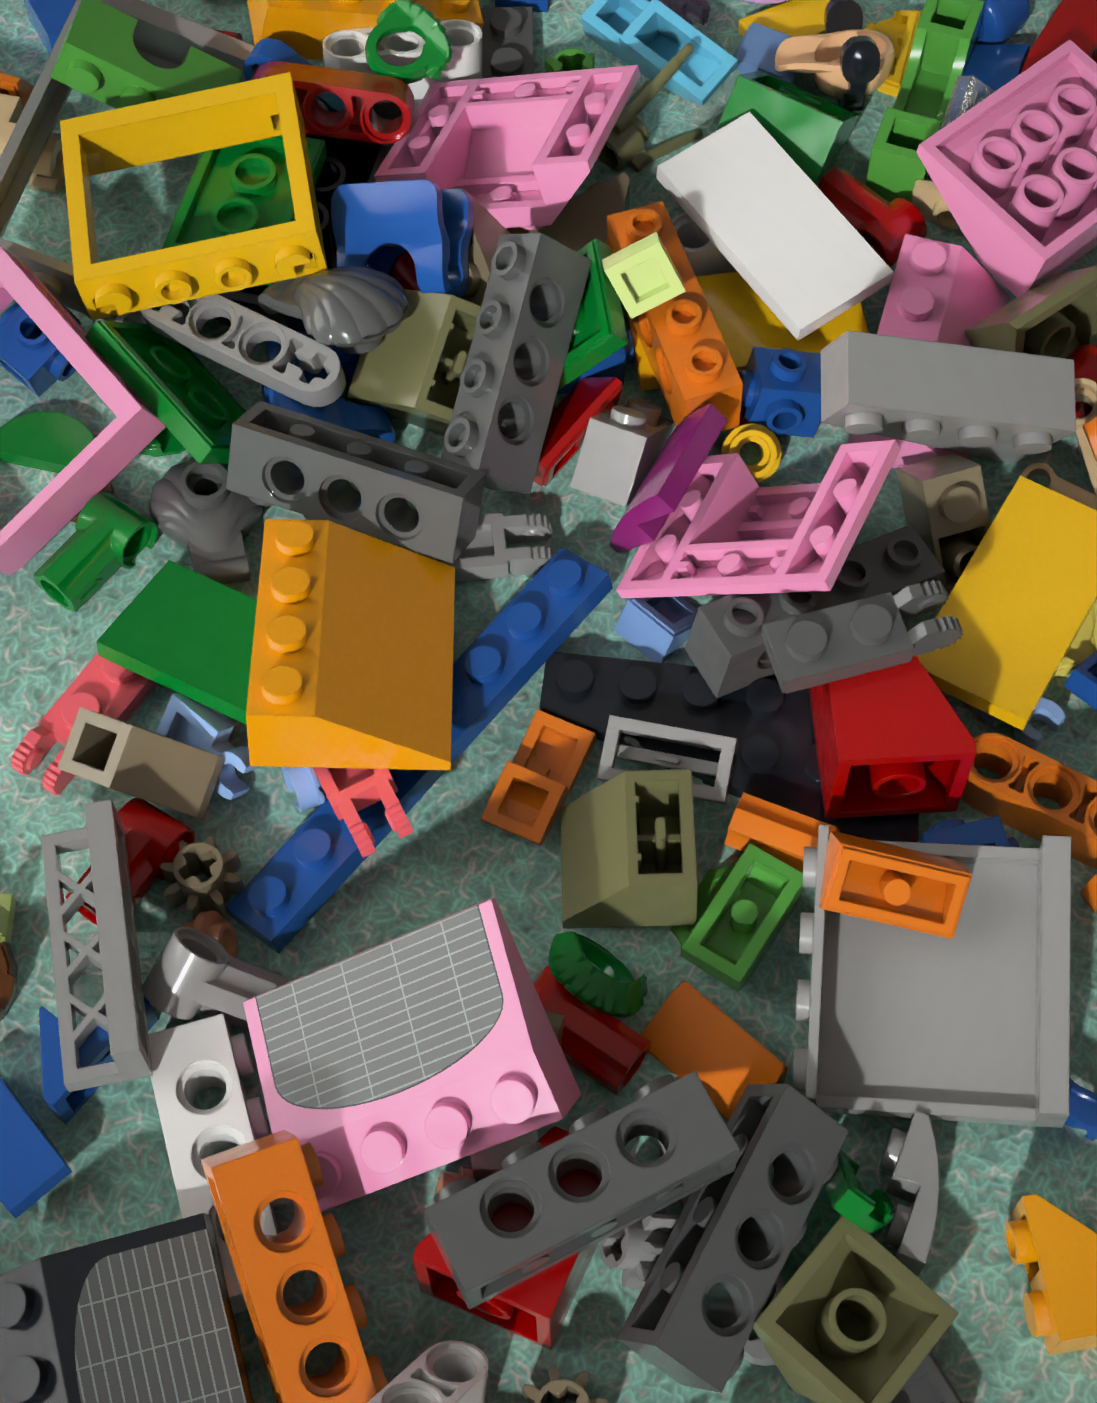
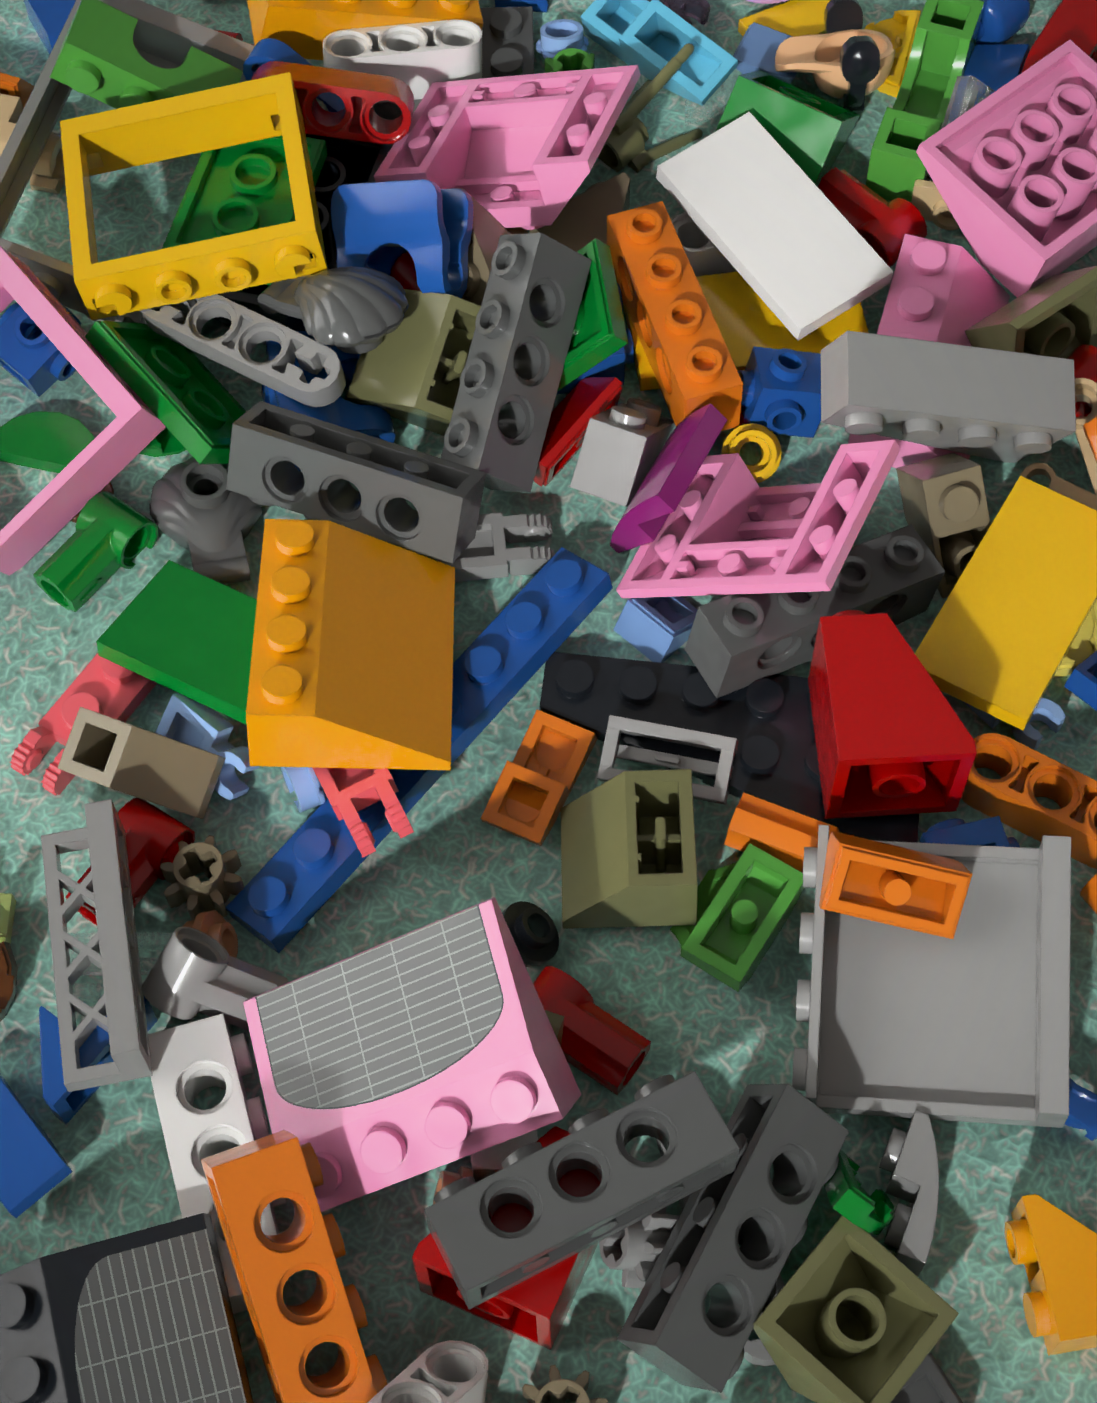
(405, 17): green piece -> none
(532, 932): none -> black plate
(560, 35): none -> light blue plate
(609, 990): green piece -> none
(643, 275): yellowish green tile -> none
(699, 1037): orange slope -> none
(857, 637): dark grey hinge -> none

